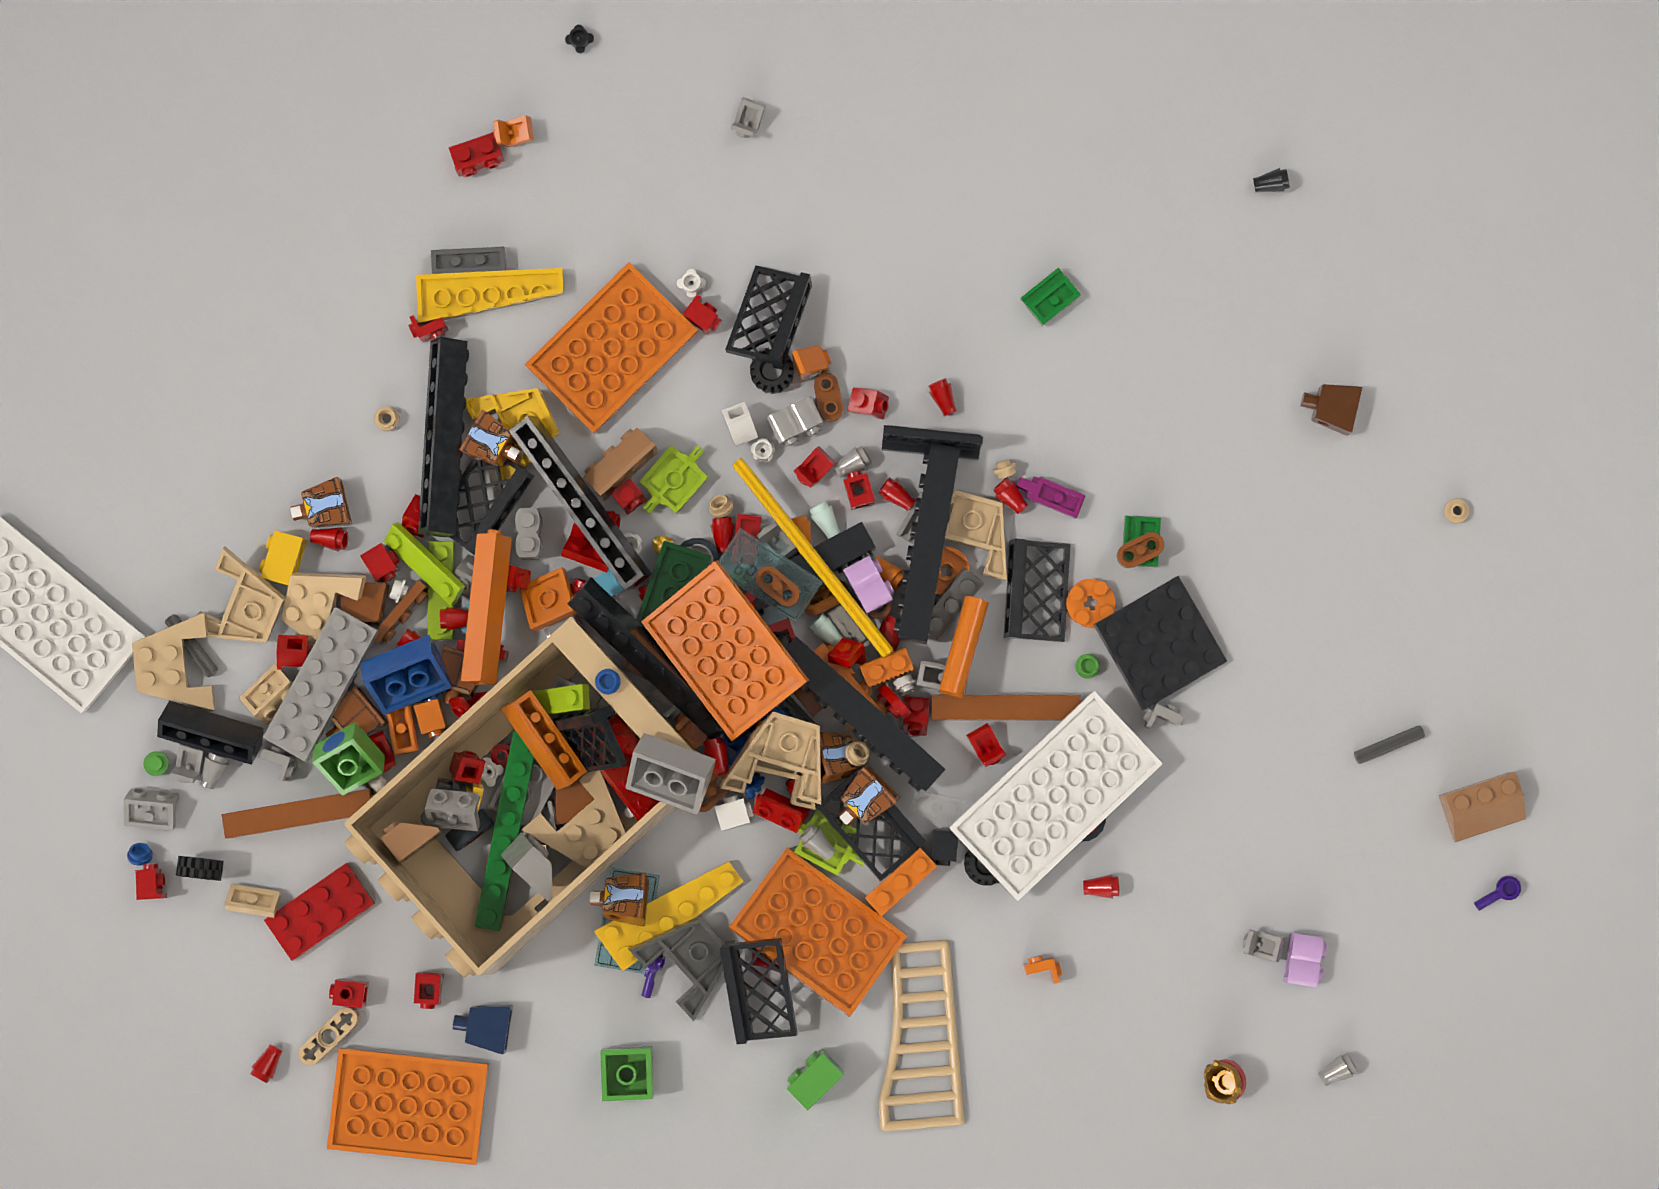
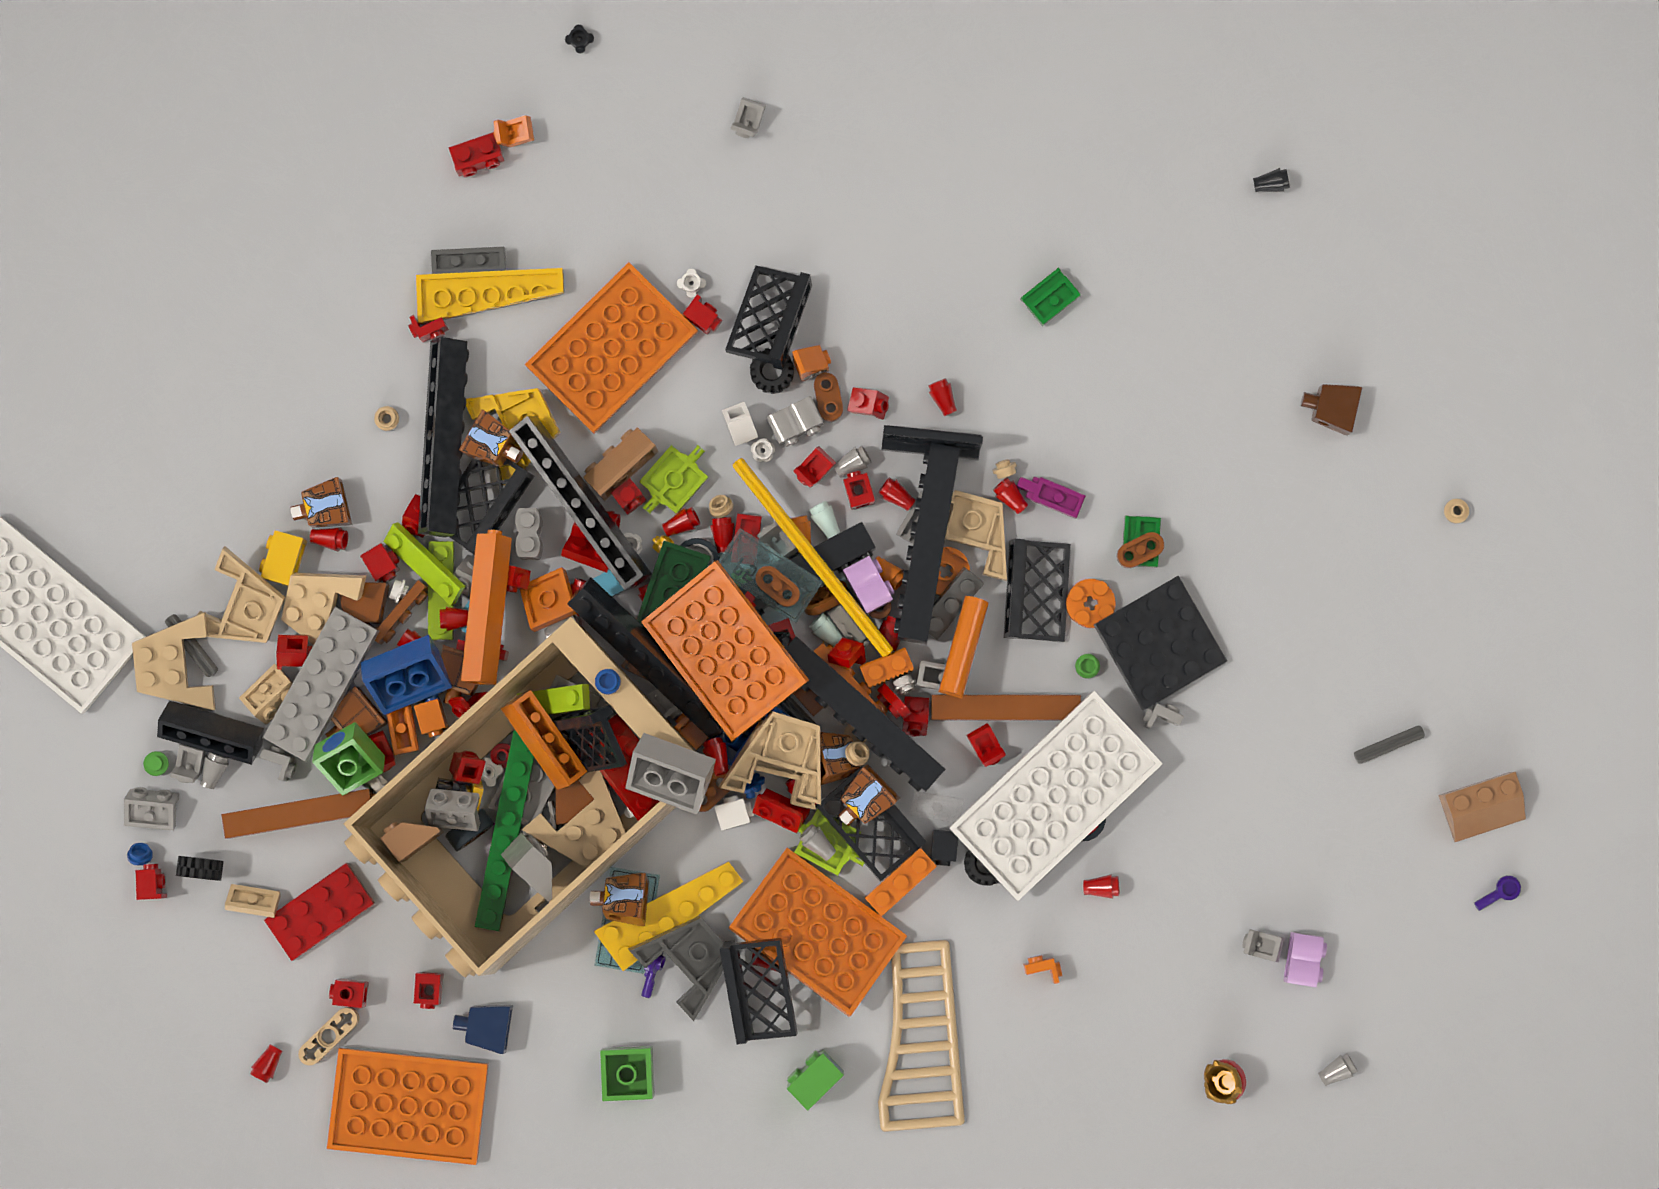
(682, 522): none -> red cone

